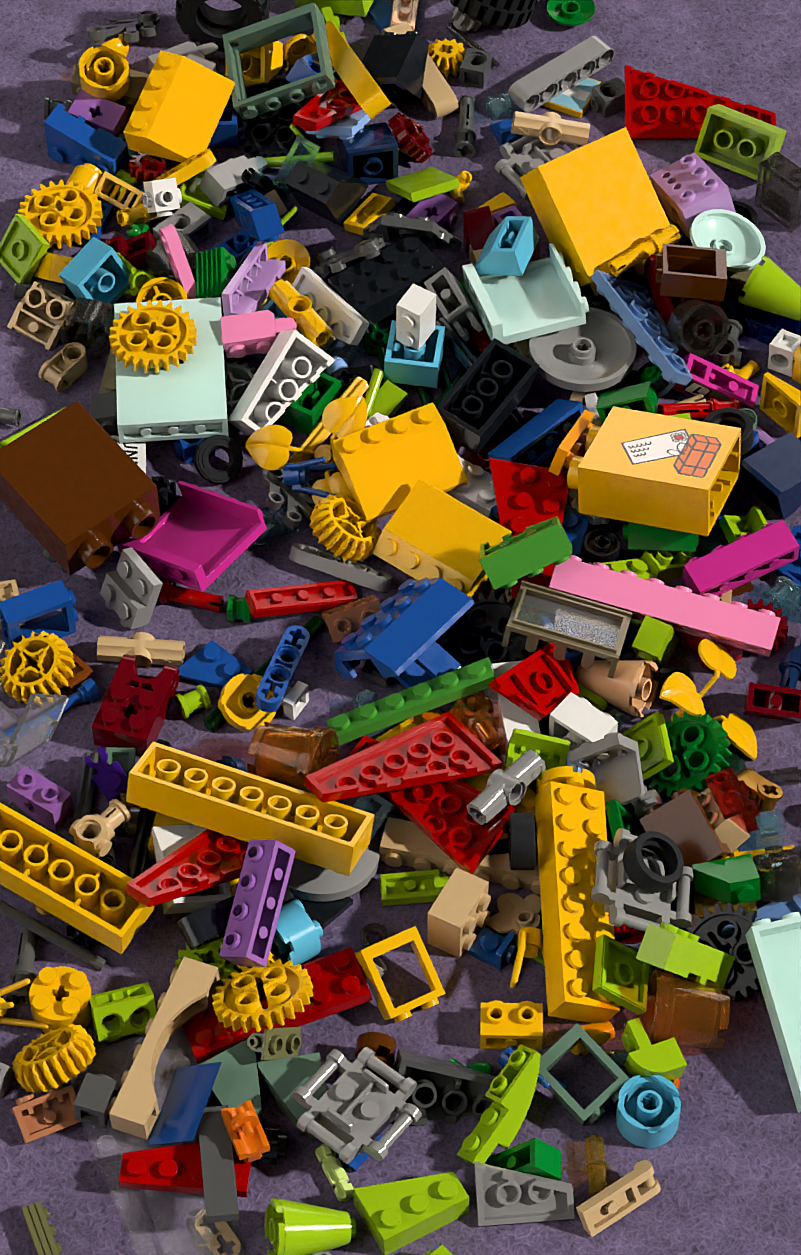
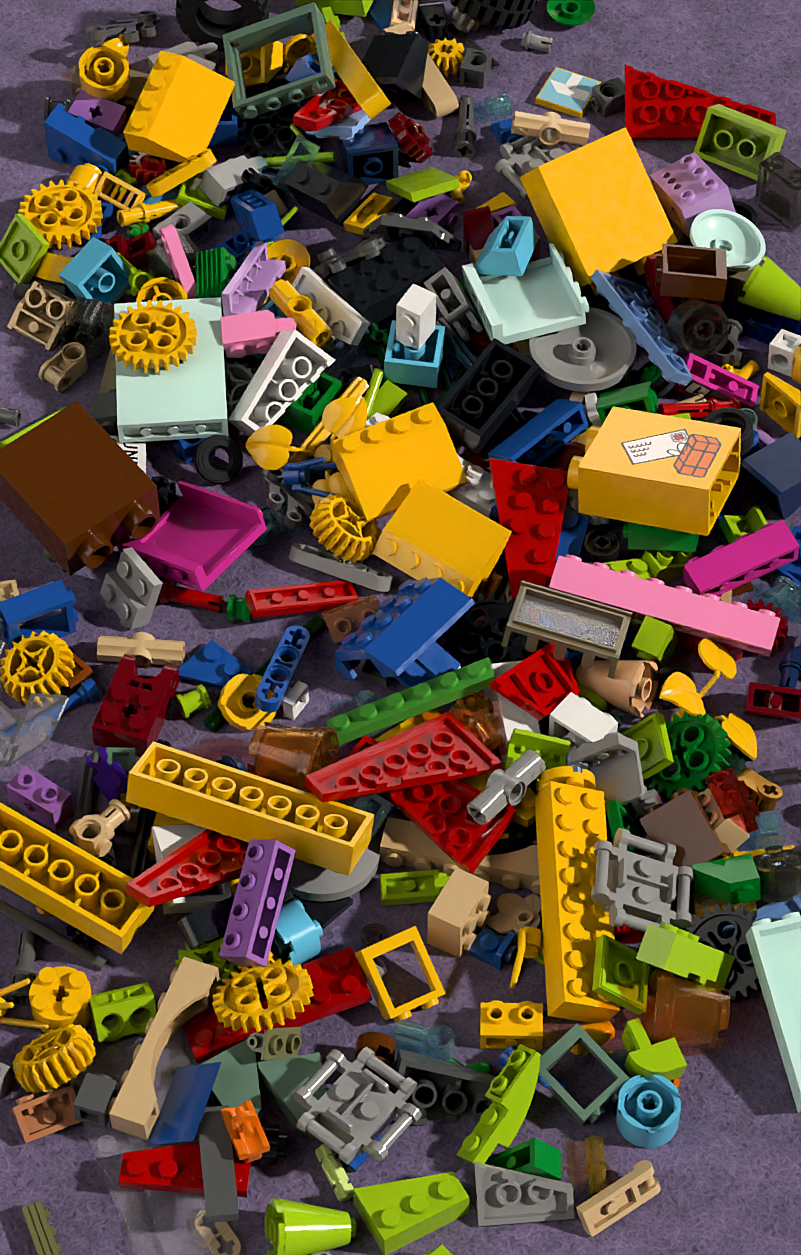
(162, 196): white brick -> none
(337, 364): light blue plate -> none
(424, 1039): none -> clear light blue piece
(433, 20): none -> black piece
(521, 841): black tyre -> none
(525, 553): bright green wedge -> none
(536, 42): none -> light grey pin
(560, 74): light grey beam -> none
(572, 443): light orange plate -> none
(650, 246): yellow pin -> none
(665, 850): black tyre -> none

